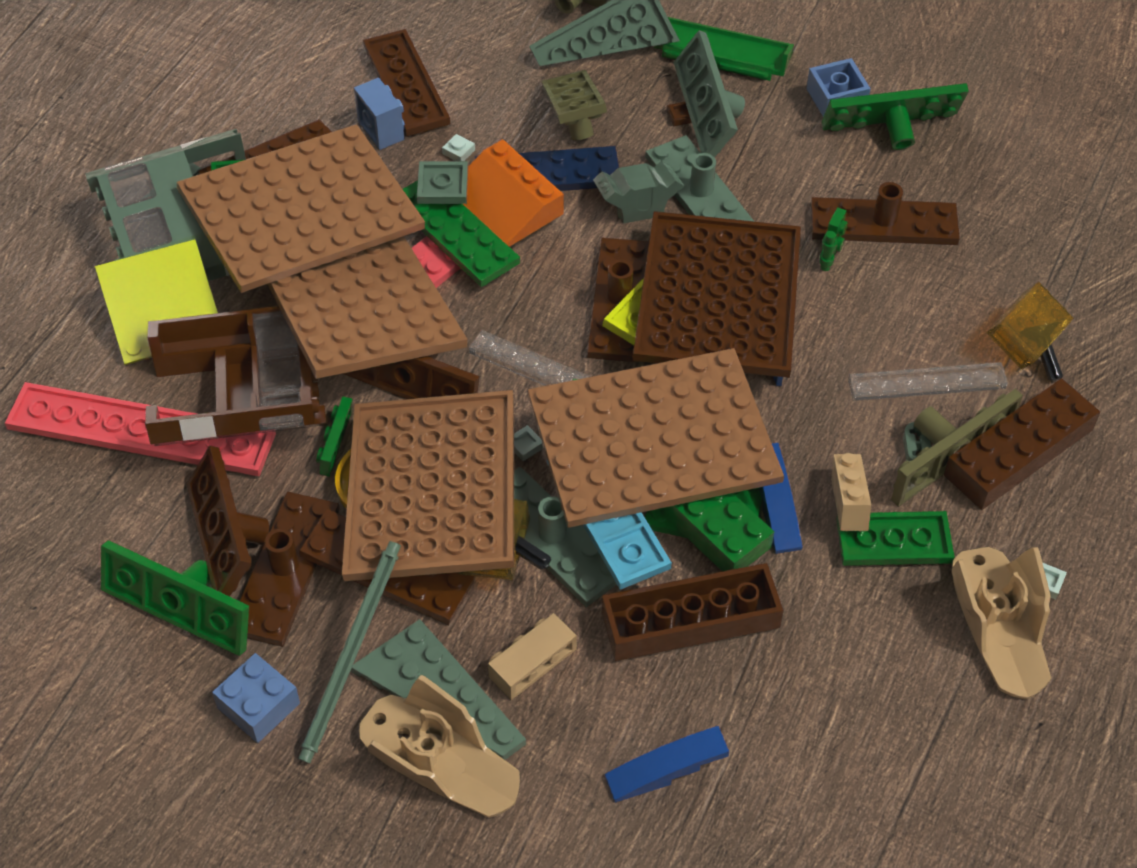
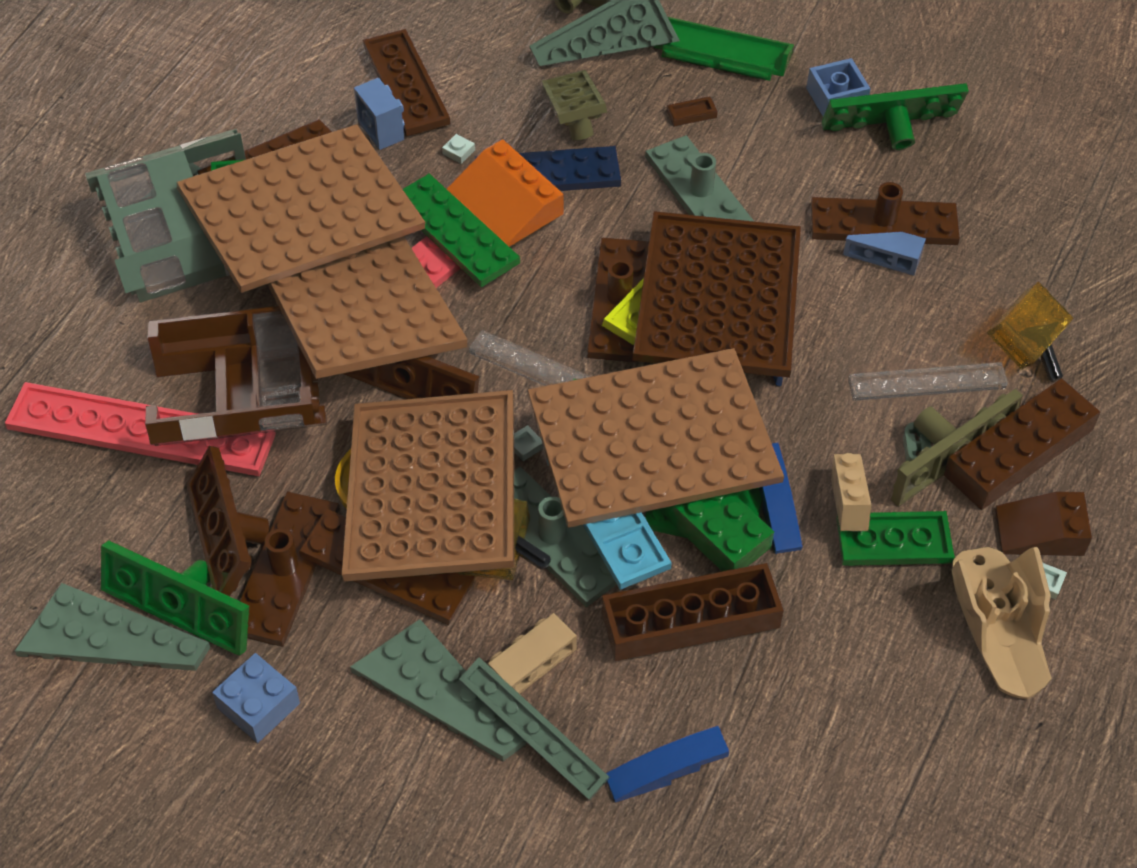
(101, 632): none -> sand green wing
(153, 288): neon yellow plate -> none
(334, 436): green plate -> none
(349, 652): sand green piece -> none
(442, 182): sand green plate -> none
(442, 748): tan piece -> none
(535, 728): none -> sand green plate
(639, 189): sand green slope -> none
(708, 103): sand green plate -> none
(833, 239): green plate -> none
(891, 250): none -> medium blue slope
(1049, 521): none -> reddish brown slope

